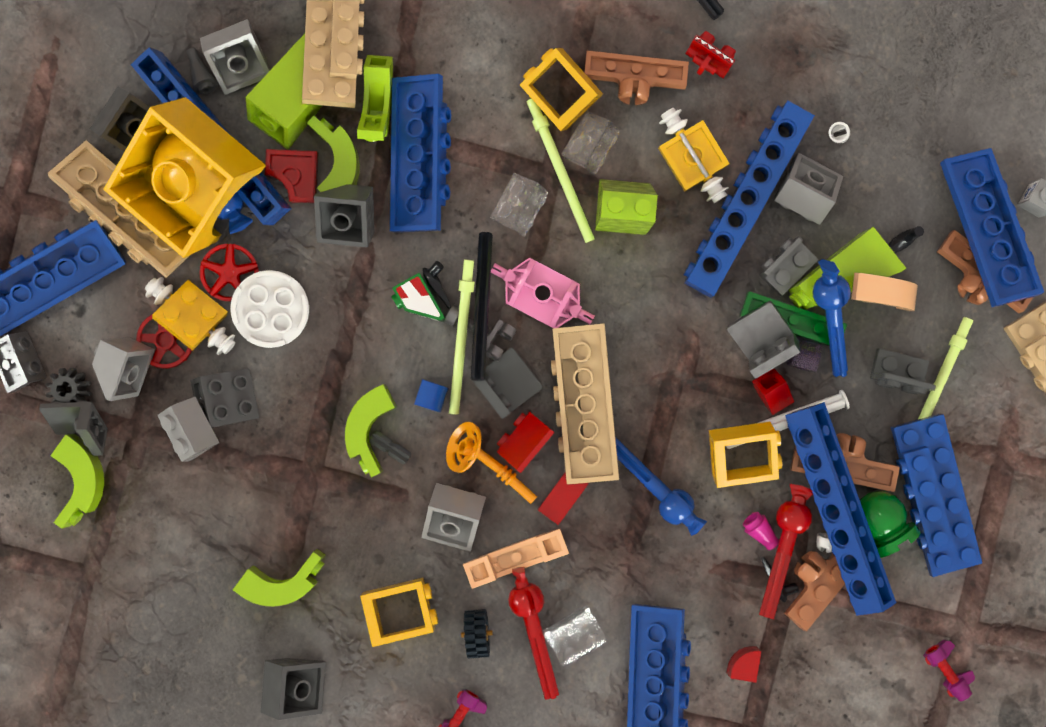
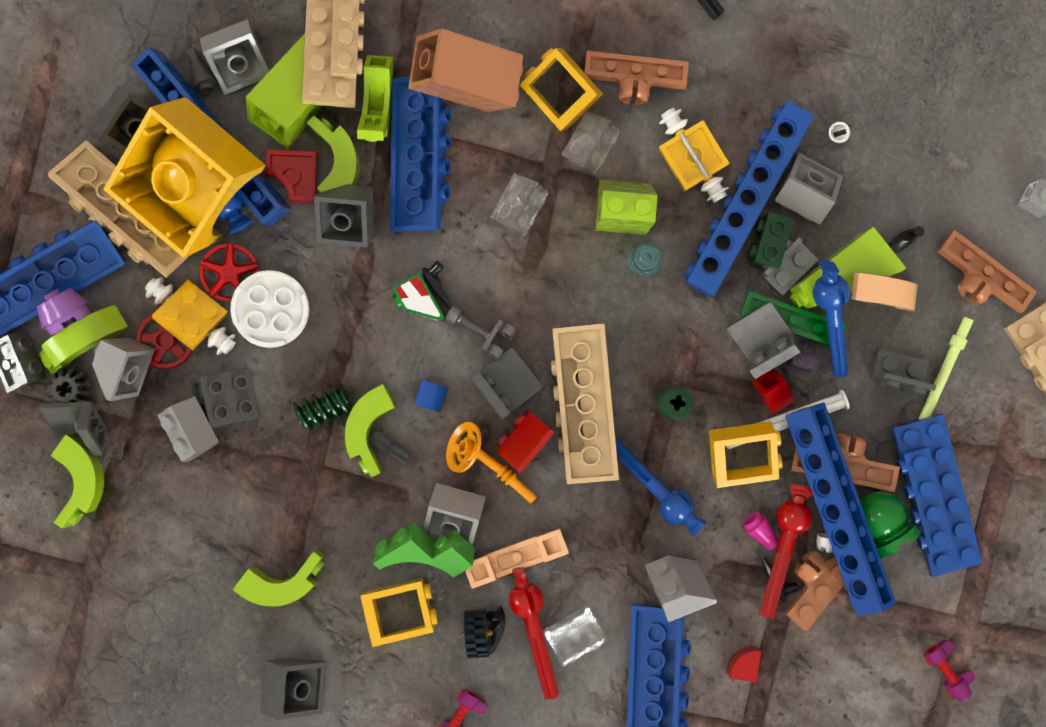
(61, 310): none -> medium lavender cone
(80, 337): none -> lime arch
(323, 407): none -> dark green piece
(412, 544): none -> bright green arch
(465, 71): none -> nougat brick
(466, 286): yellowish green bar -> none
(481, 309): black axle -> none
(498, 625): none -> black bar
(541, 124): yellowish green bar -> none
(554, 311): bright pink plate -> none
(561, 499): red tile -> none
(648, 266): none -> clear light blue cone
(679, 586): none -> light grey slope
(680, 394): none -> dark green piece
(710, 57): red hips -> none
(771, 240): none -> dark green bracket
(992, 227): blue plate -> none

